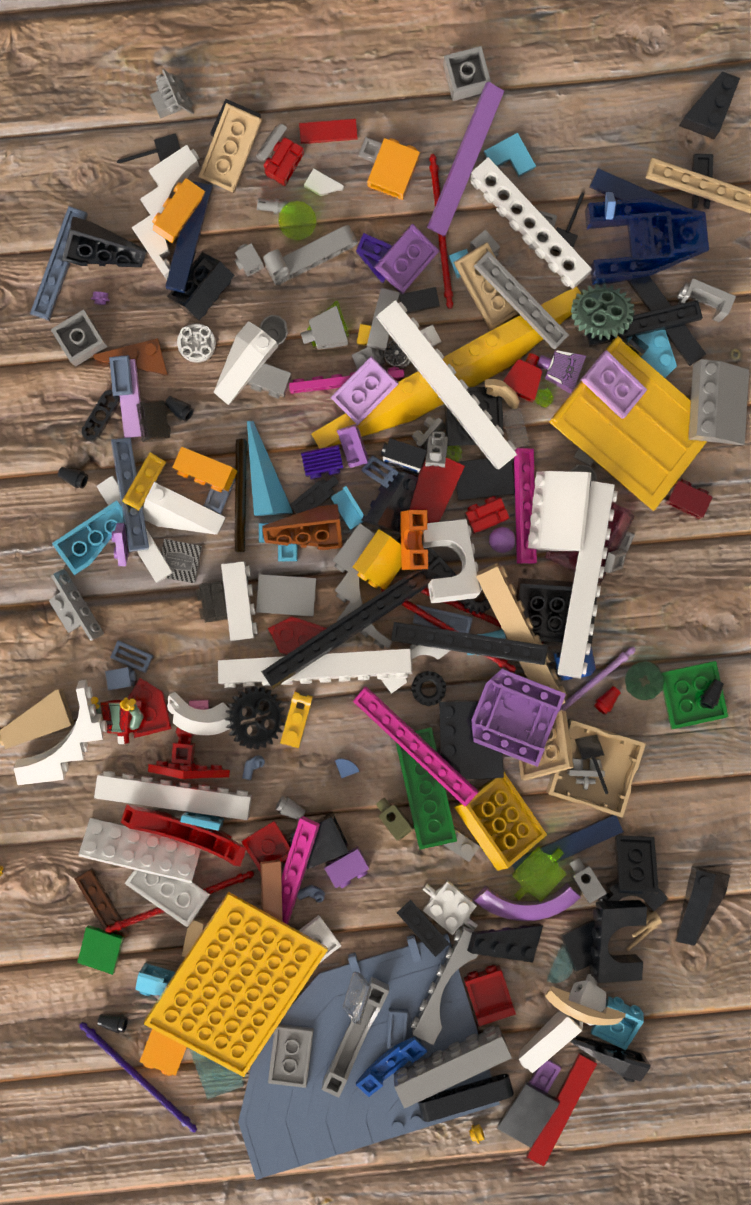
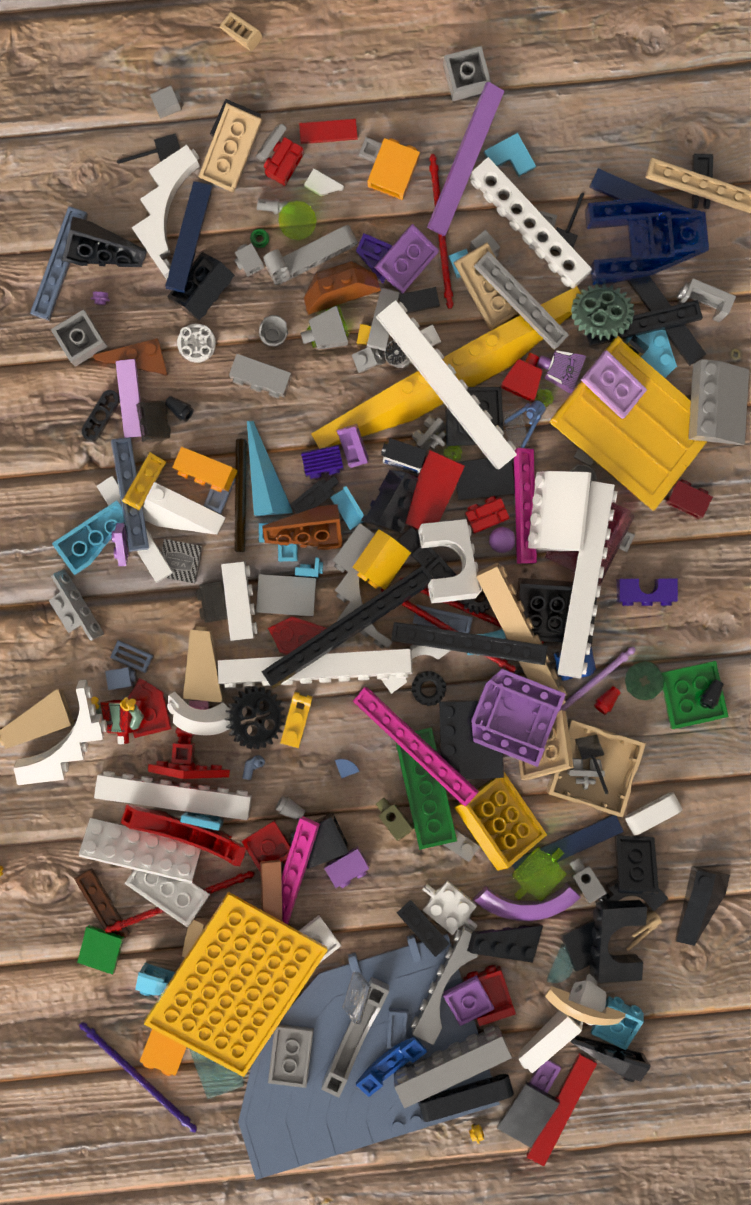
(74, 477): black cone -> none
(113, 1022): black cone -> none
(121, 375): sand blue tile -> none
(173, 92): light grey hinge -> none
(178, 210): light orange brick -> none
(202, 668): none -> tan slope
(245, 358): white wedge -> none
(250, 39): none -> tan slope
(256, 233): none -> green plate
(306, 570): none -> medium azure bracket
(313, 892): sand blue arm -> none
(336, 381): dark pink plate -> none
(339, 286): none -> dark orange wedge
(364, 390): lavender tile -> none
(388, 477): sand blue tile -> none
(412, 551): orange arch -> none
(436, 449): light grey hips -> none
(468, 1000): none -> medium lavender tile
(500, 388): tan piece -> none
(534, 413): none -> medium blue plant
(609, 205): medium blue tile -> none
(615, 560): light grey tile -> none
(653, 813): none -> white beam
(664, 591): none -> dark purple arch
(710, 110): black wedge -> none

